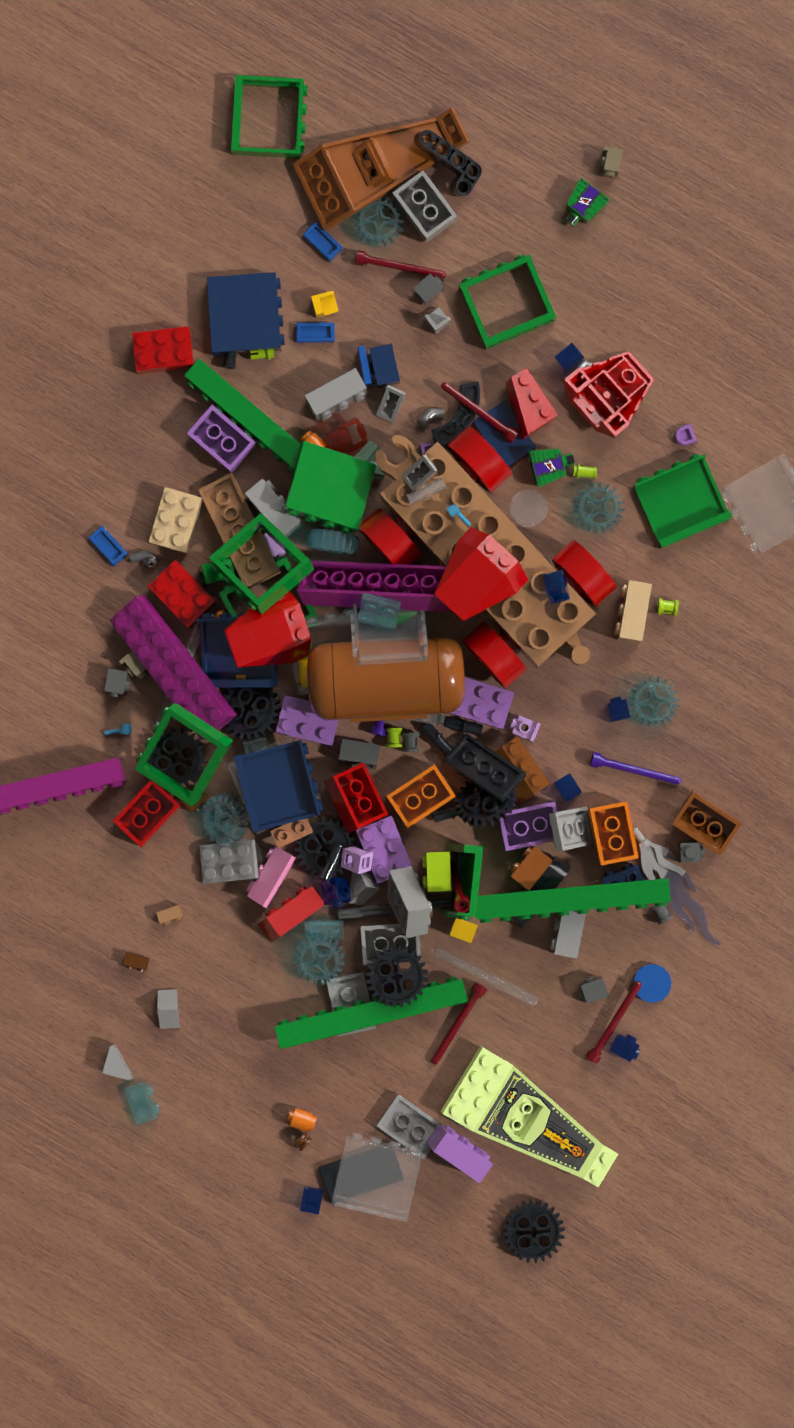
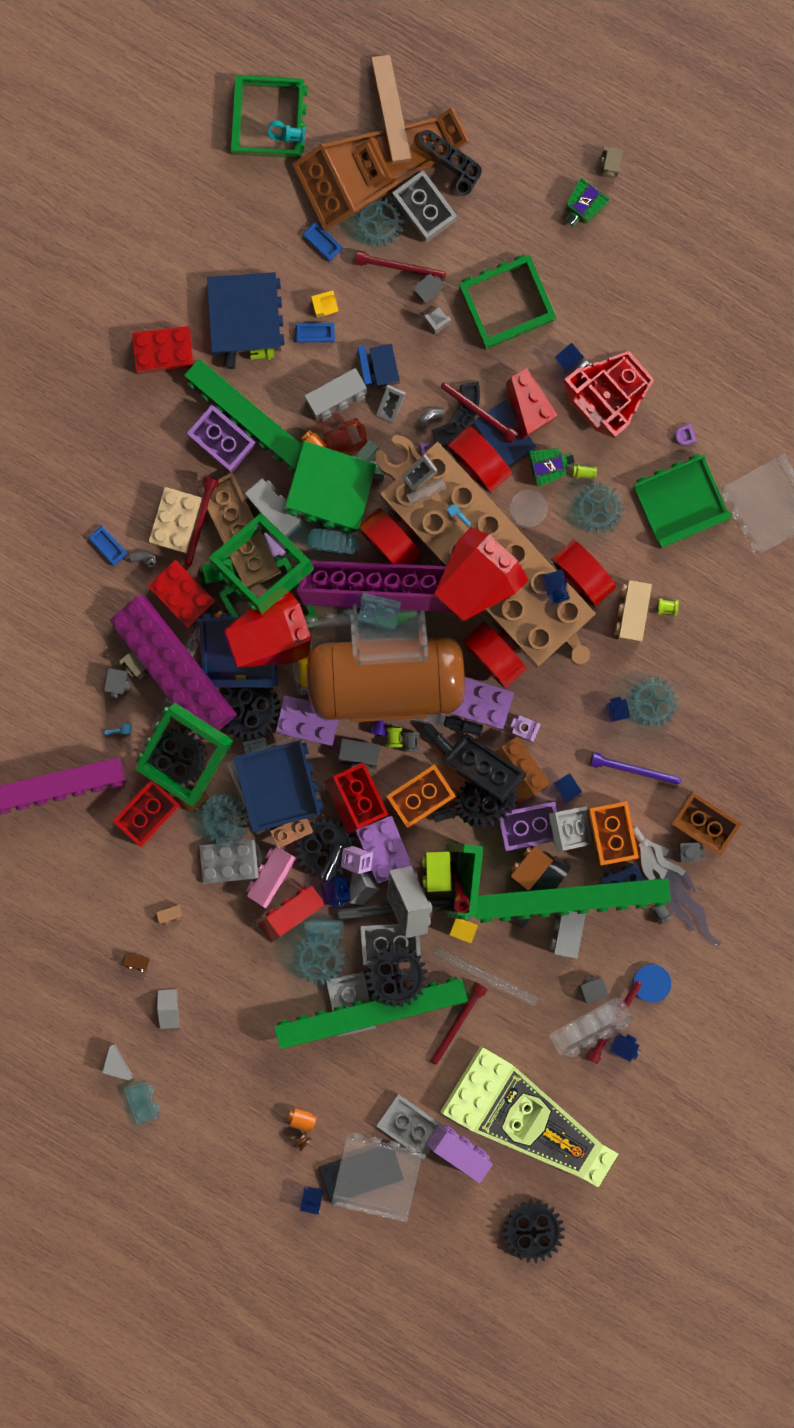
(209, 485): none -> dark red piece
(287, 133): none -> teal connector
(391, 109): none -> medium nougat tile
(591, 1027): none -> clear brick

